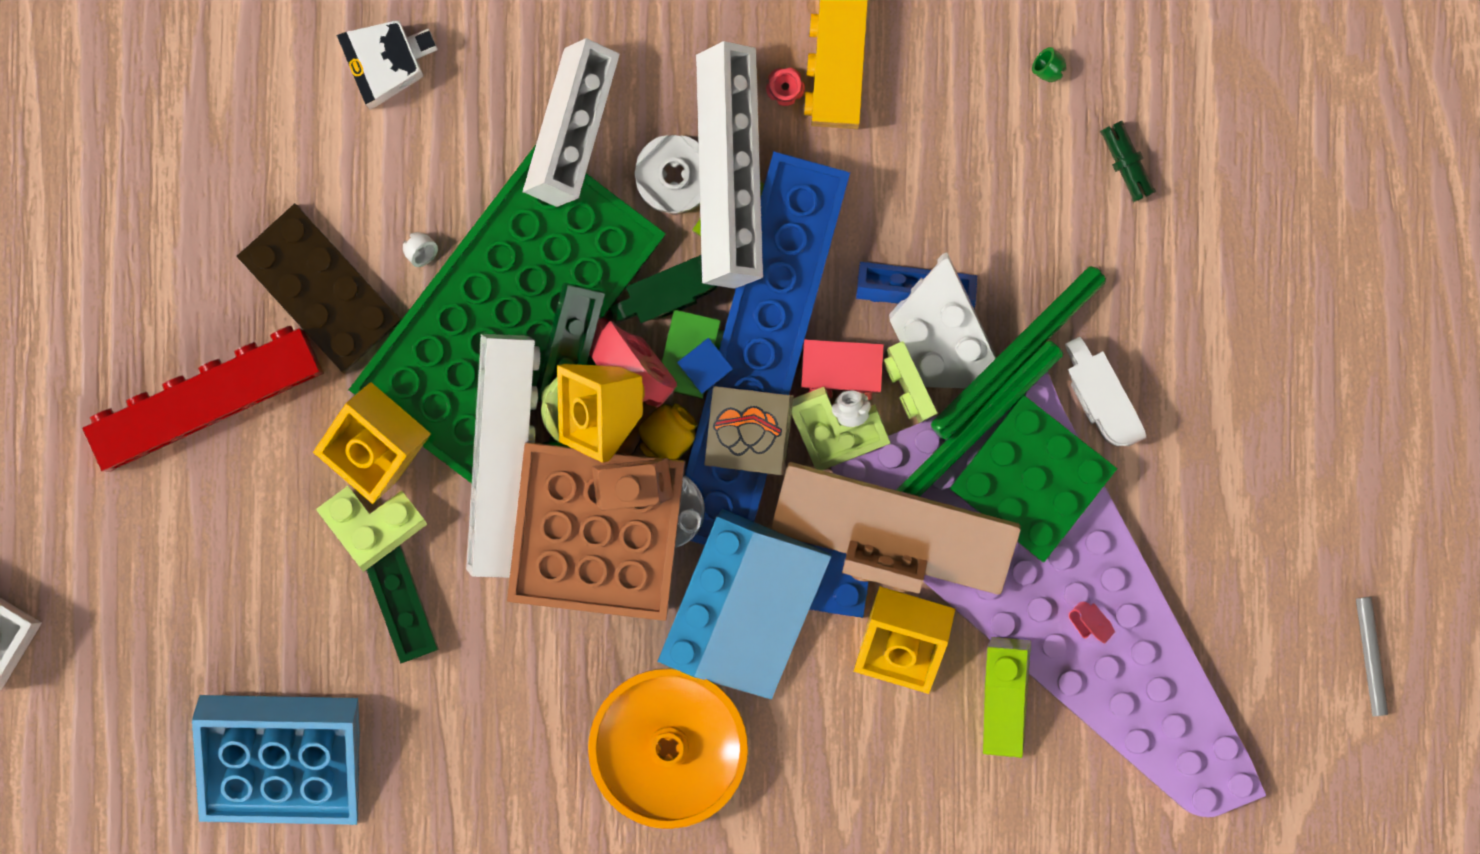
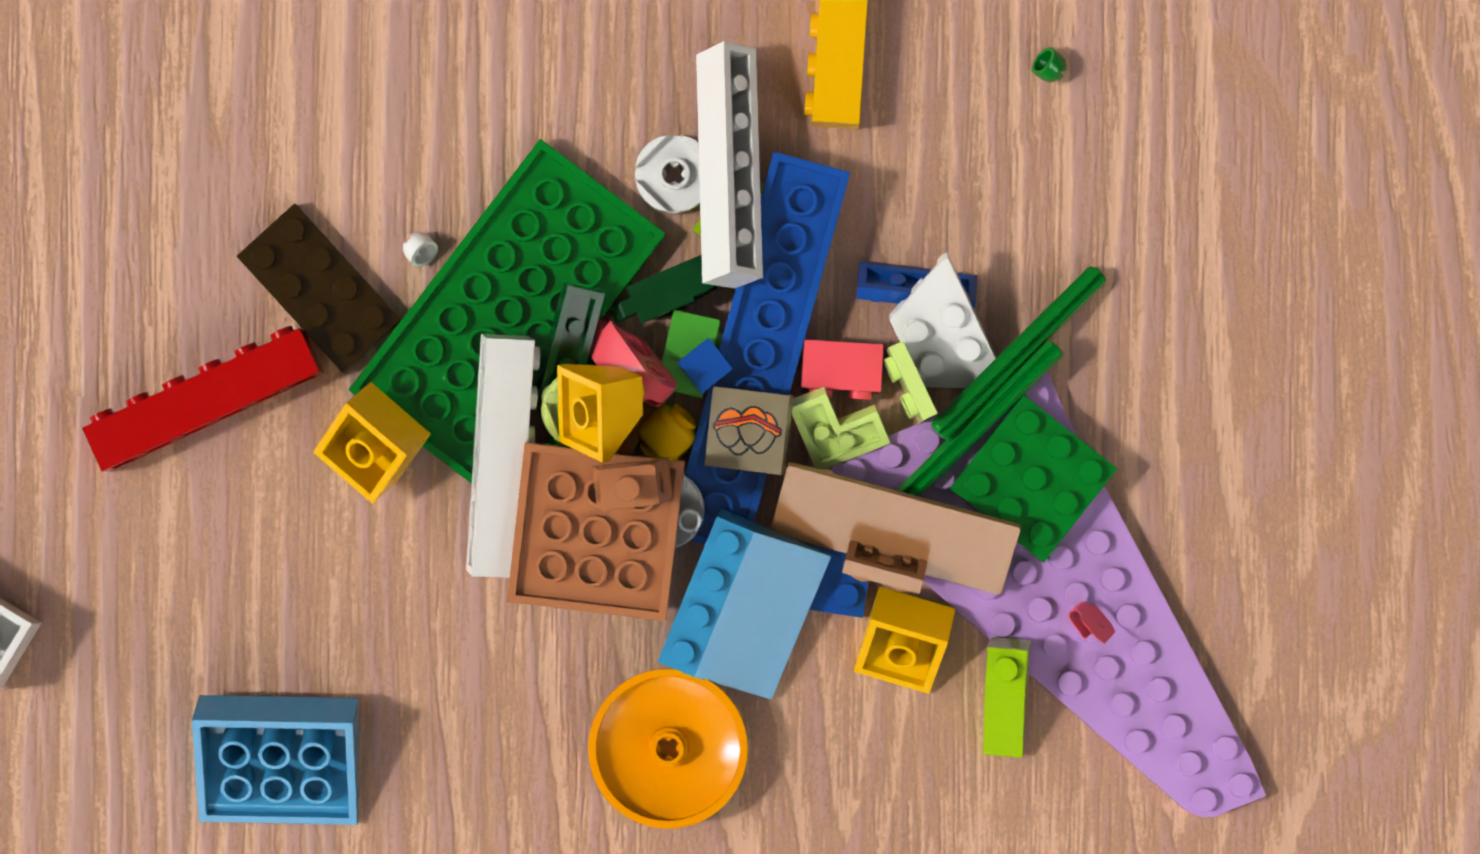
(374, 534): yellowish green plate -> none
(385, 59): torso -> none
(402, 606): dark green plate -> none
(571, 122): white brick -> none
(792, 78): coral plate -> none
(851, 408): white plate -> none
(1103, 396): white piece -> none
(1127, 161): dark green pin -> none
(1371, 656): light grey bar -> none

